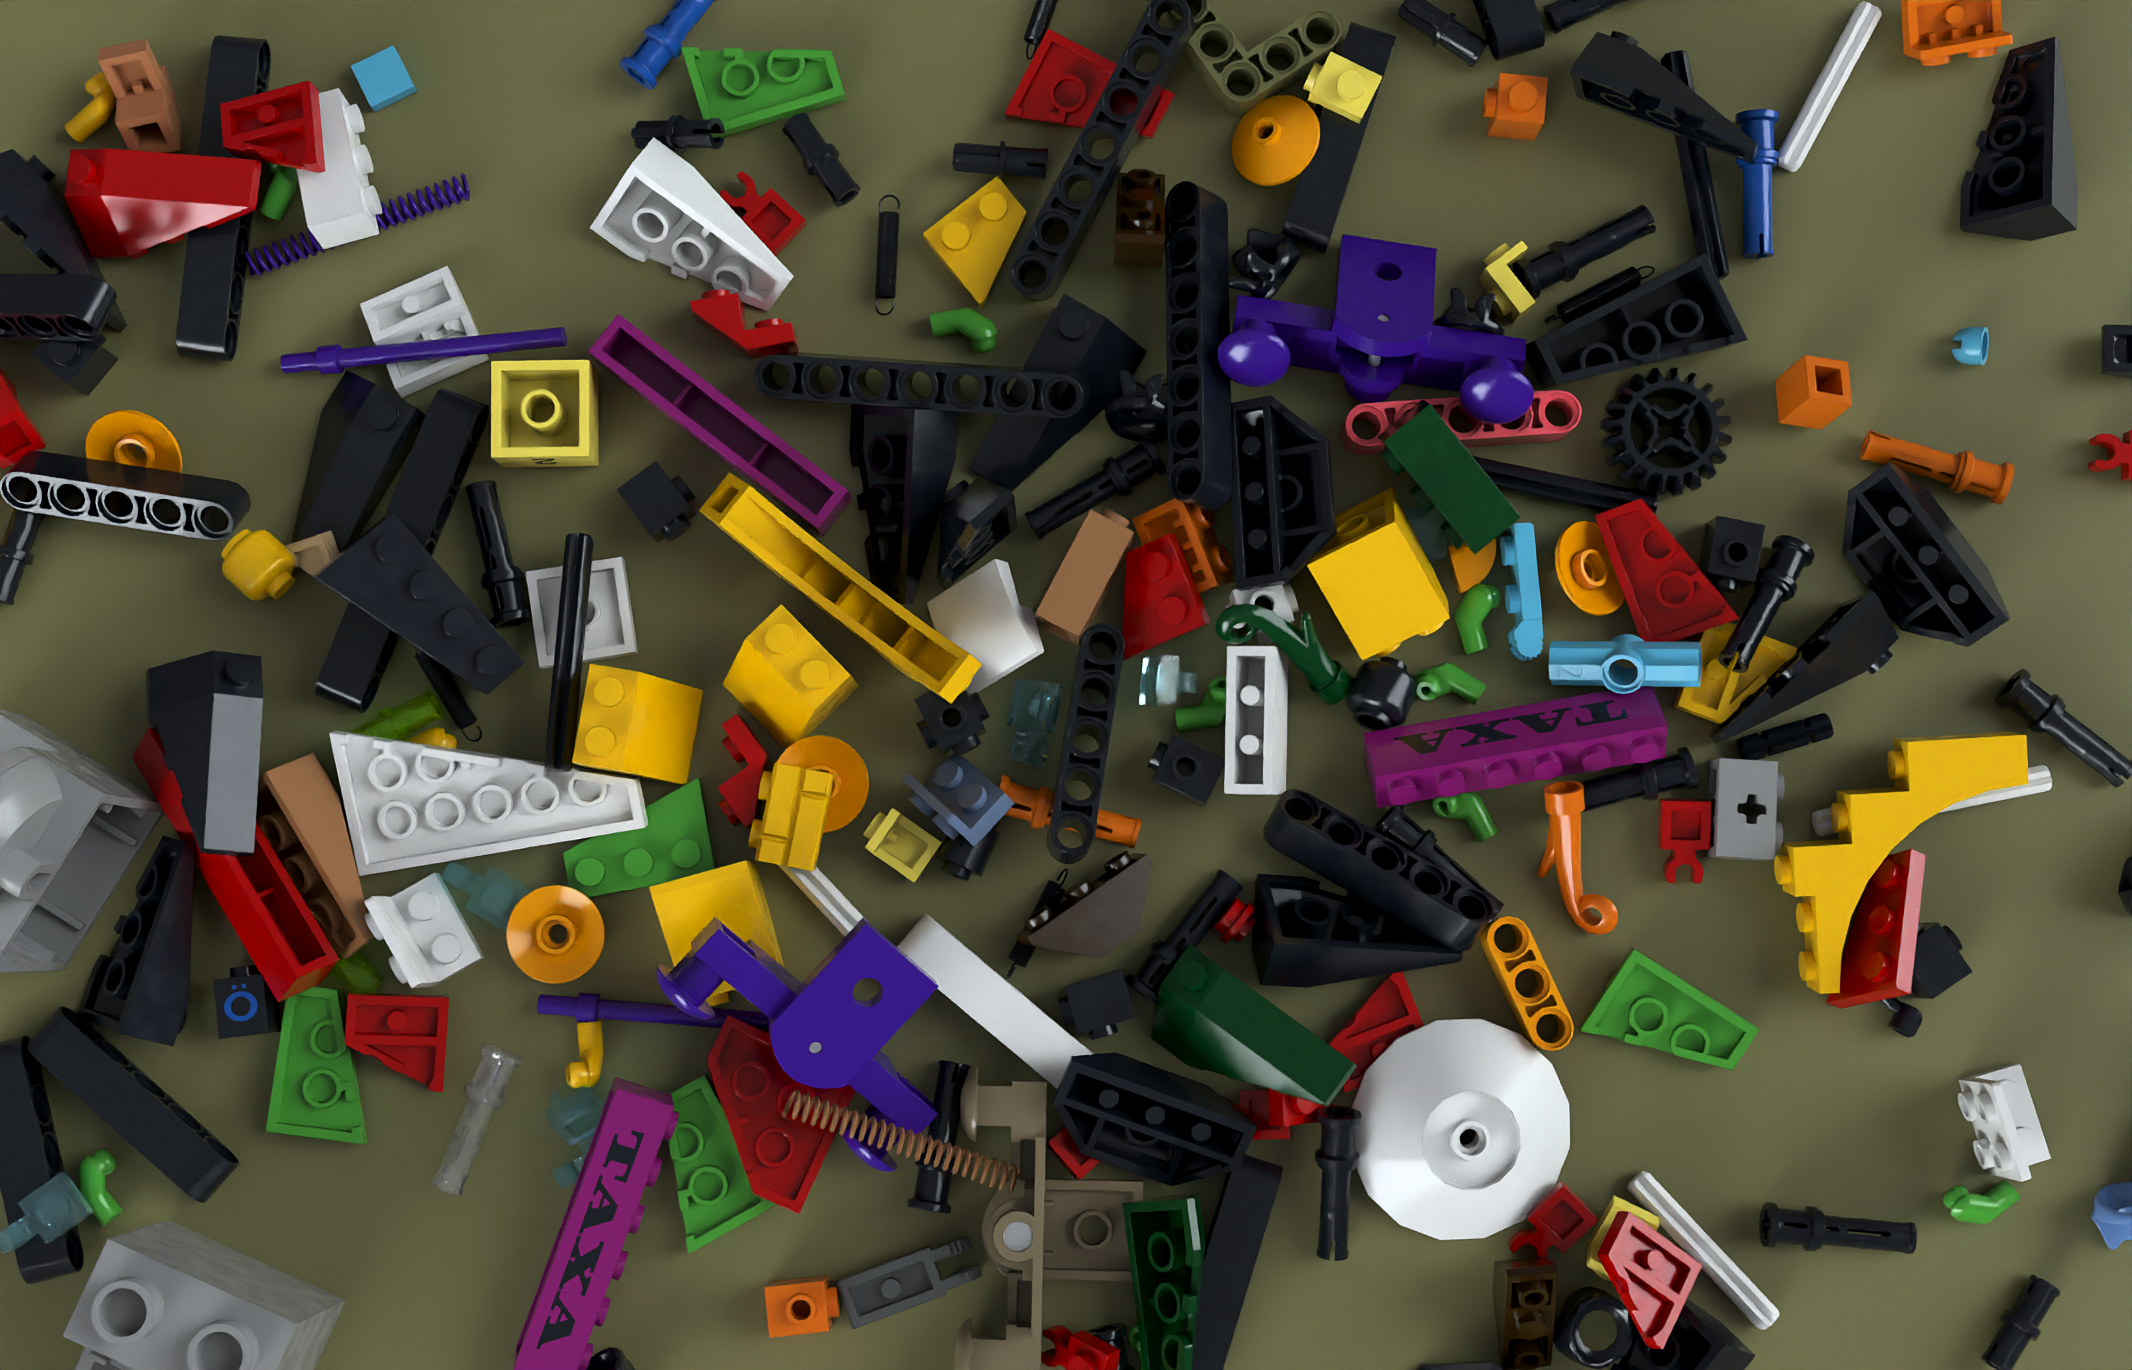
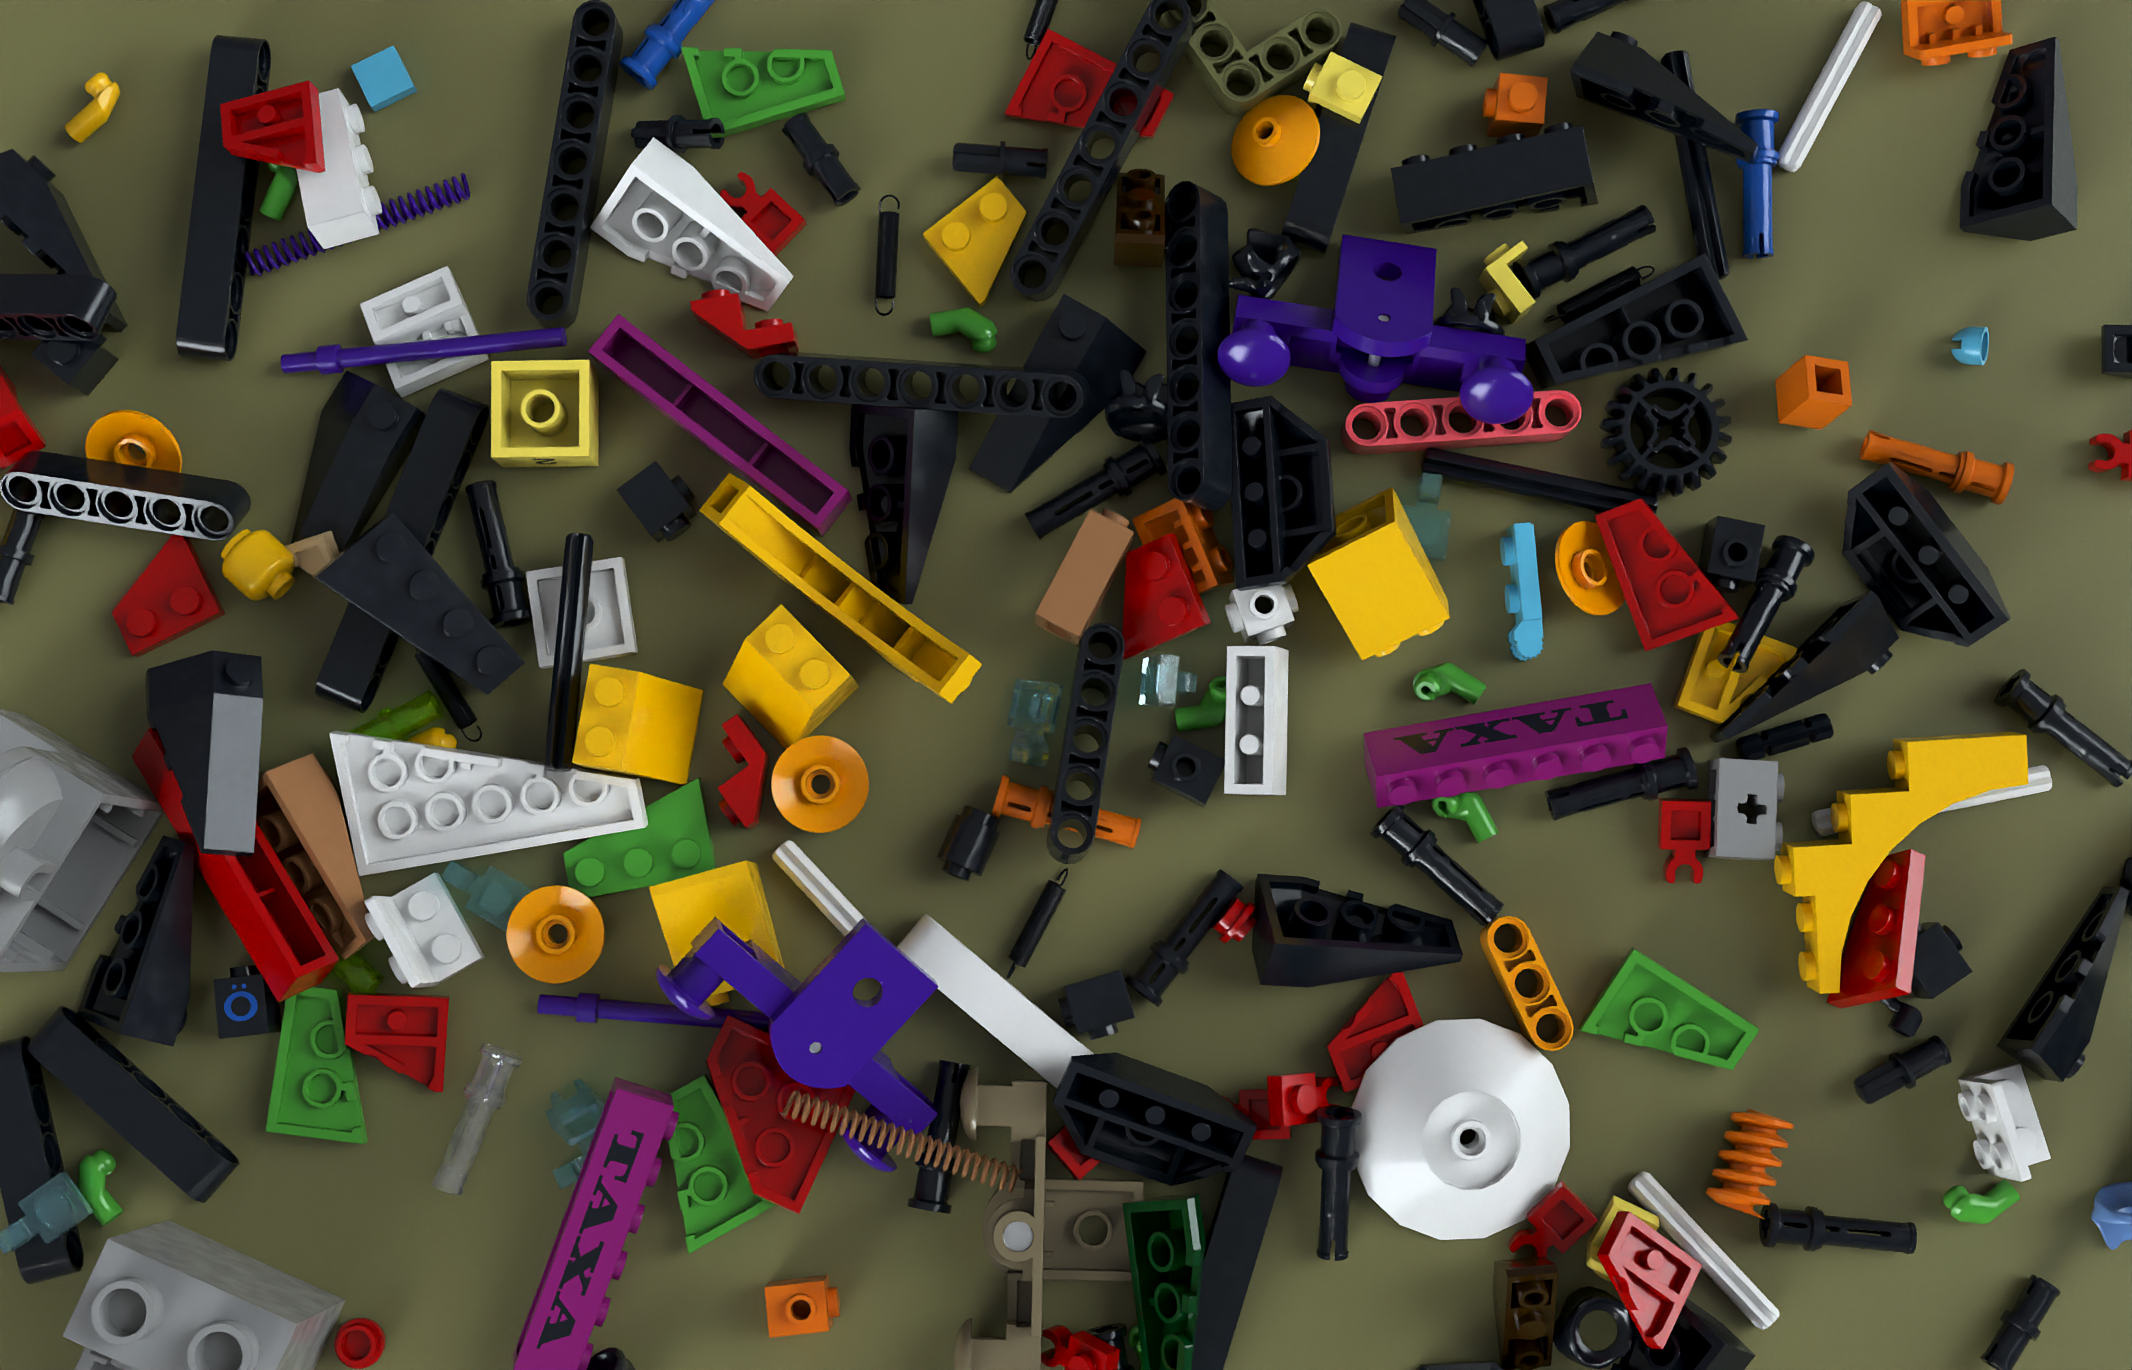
(144, 95): nougat brick -> none
(148, 198): red wedge -> none
(167, 599): none -> red wing
(359, 1343): none -> red plate
(572, 143): none -> black beam
(591, 1056): yellow arm -> none
(792, 816): yellow brick -> none
(901, 843): light yellow bracket -> none
(902, 1283): dark grey hinge -> none
(958, 738): black brick -> none
(961, 797): sand blue bracket -> none
(972, 525): black wedge -> none
(988, 623): white slope -> none
(1096, 912): dark brown slope -> none
(1232, 1030): dark green wedge -> none
(1325, 676): dark green plant -> none
(1378, 870): black beam -> none
(1381, 694): black head -> none
(1446, 478): dark green brick -> none
(1468, 567): light orange tile -> none
(1471, 614): bright green arm -> none
(1494, 179): none -> black wedge
(1564, 805): orange plant -> none
(1655, 662): medium azure piece -> none
(1748, 1161): none -> orange piece
(1902, 1070): none -> black axle
(2065, 1003): none -> black wedge

